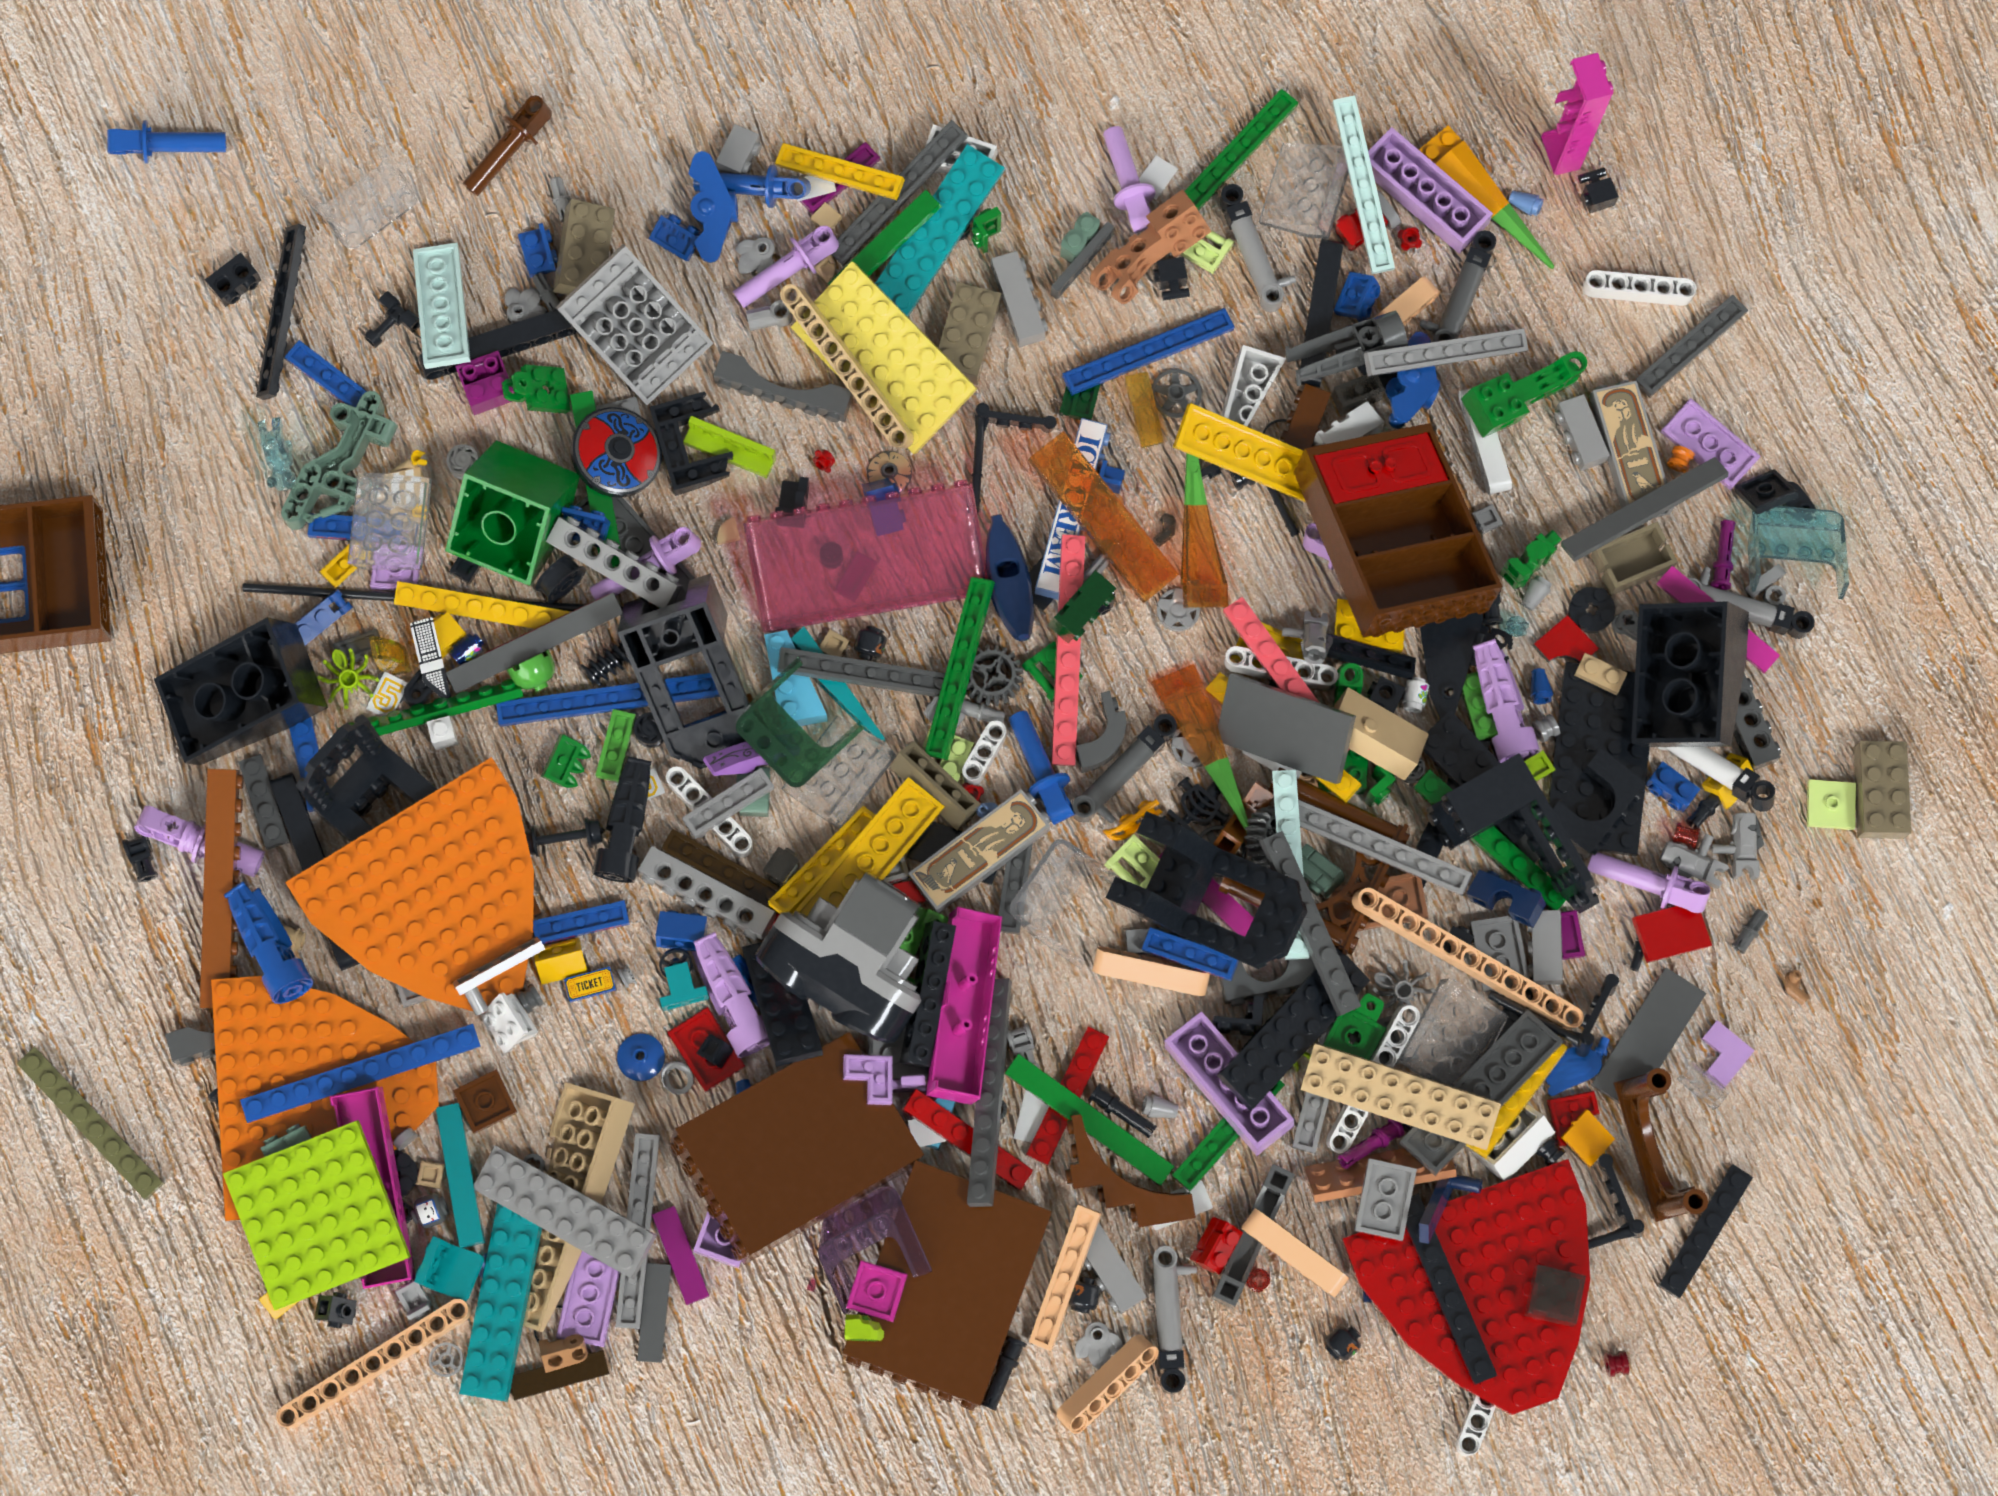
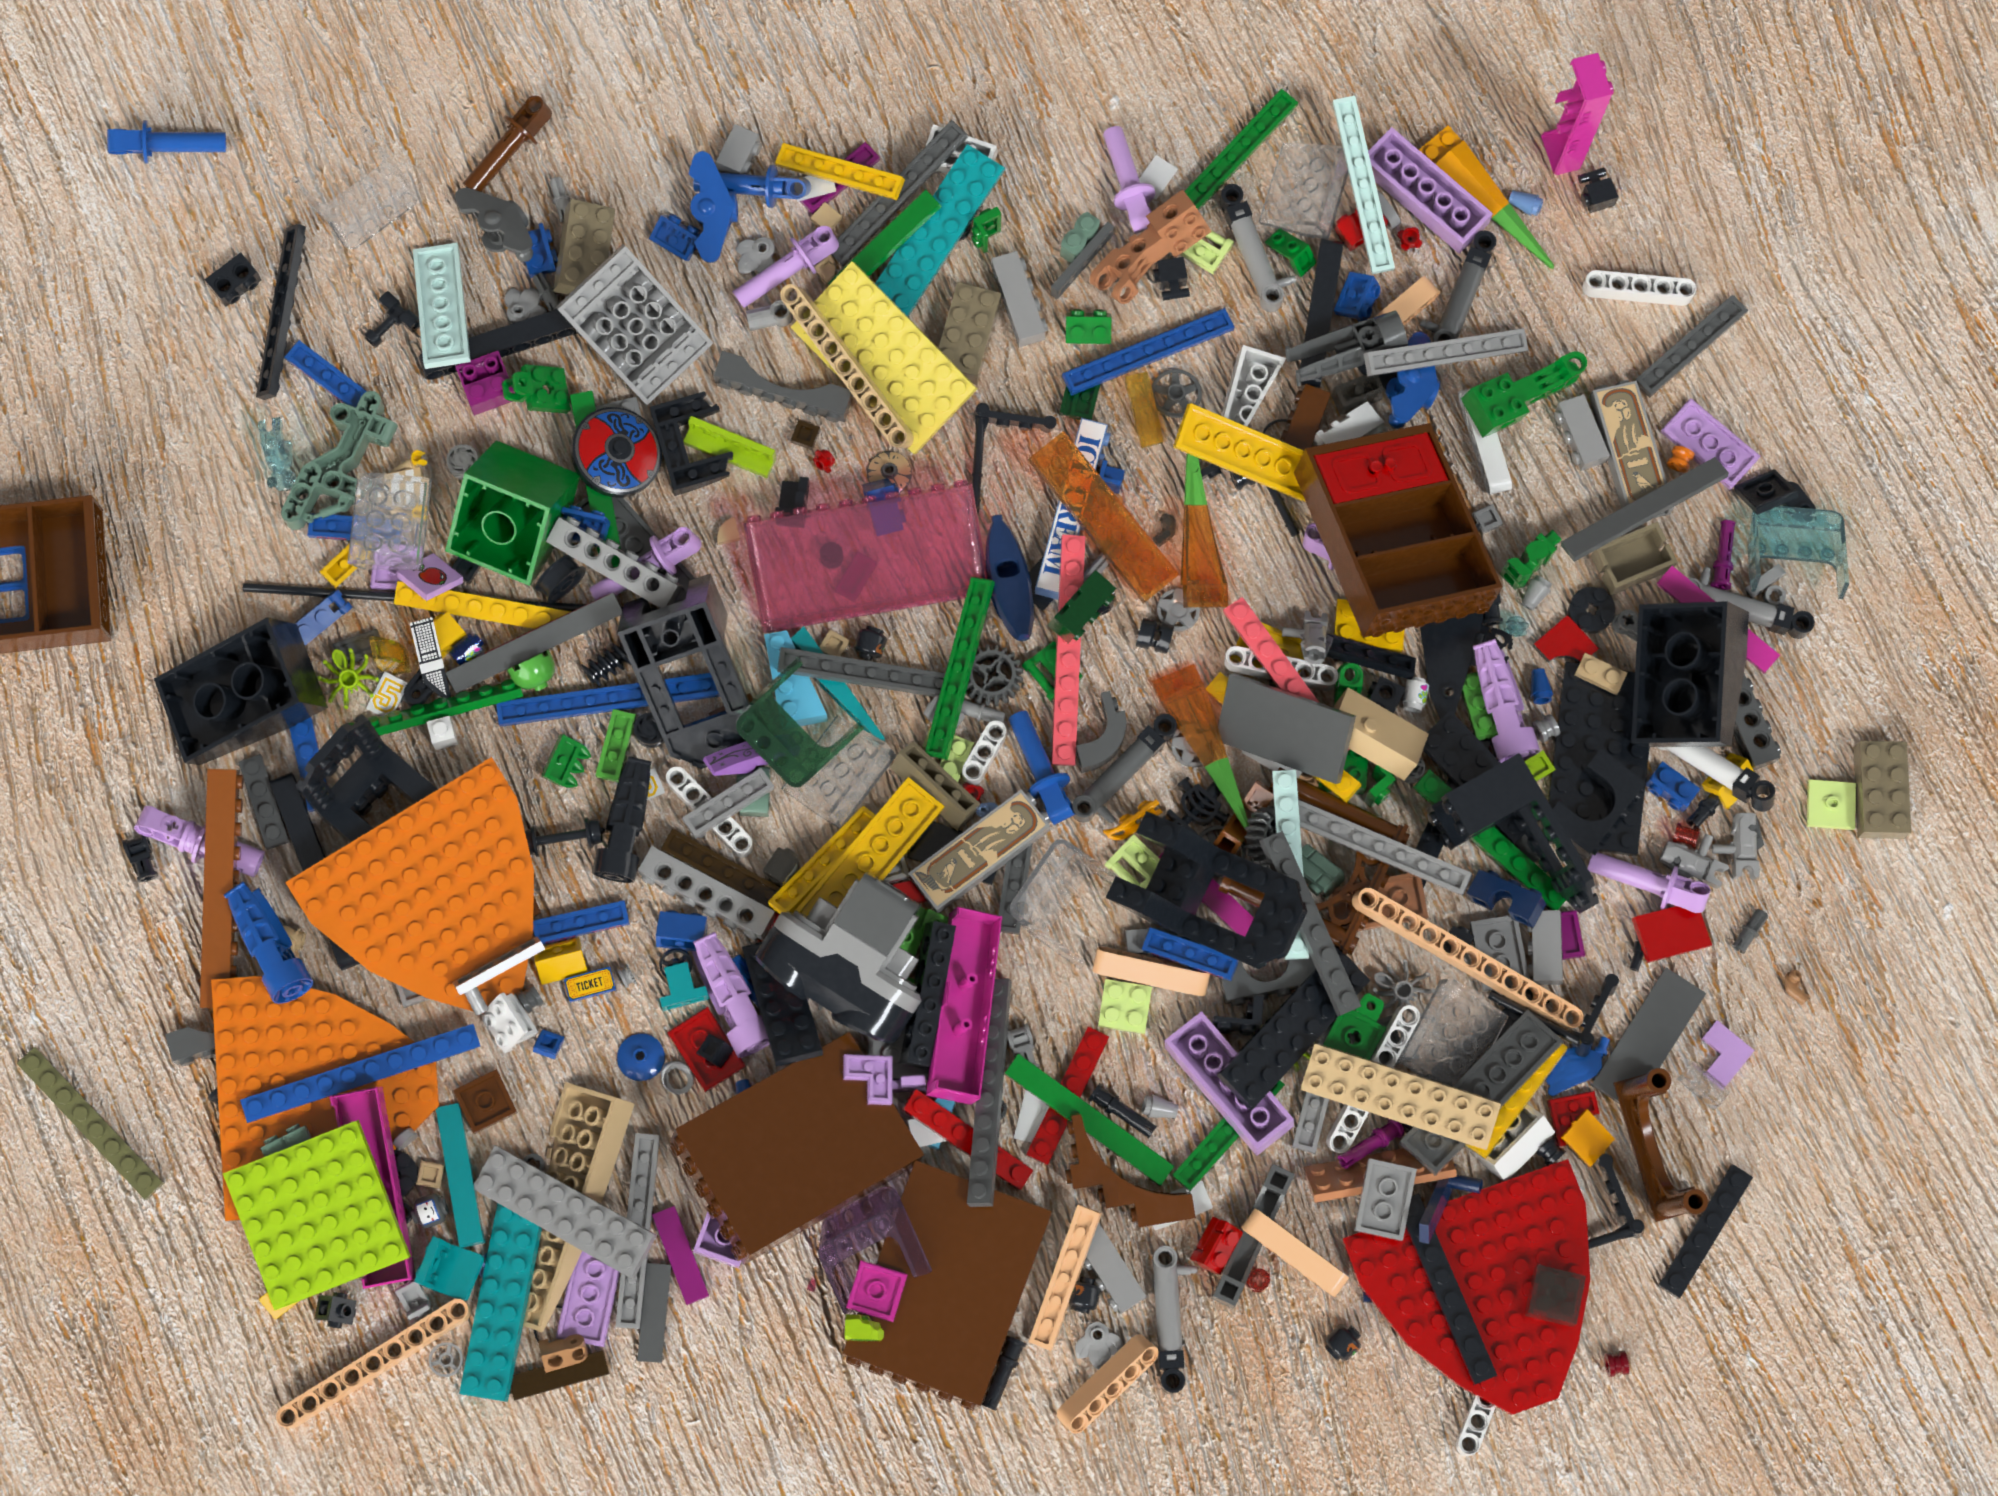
(433, 579): none -> lavender tile
(501, 220): none -> dark grey piece
(548, 1044): none -> blue tile
(805, 434): none -> dark brown plate
(1088, 327): none -> green bracket
(1125, 1006): none -> yellowish green plate
(1147, 633): none -> black wheel
(1294, 249): none -> green bracket

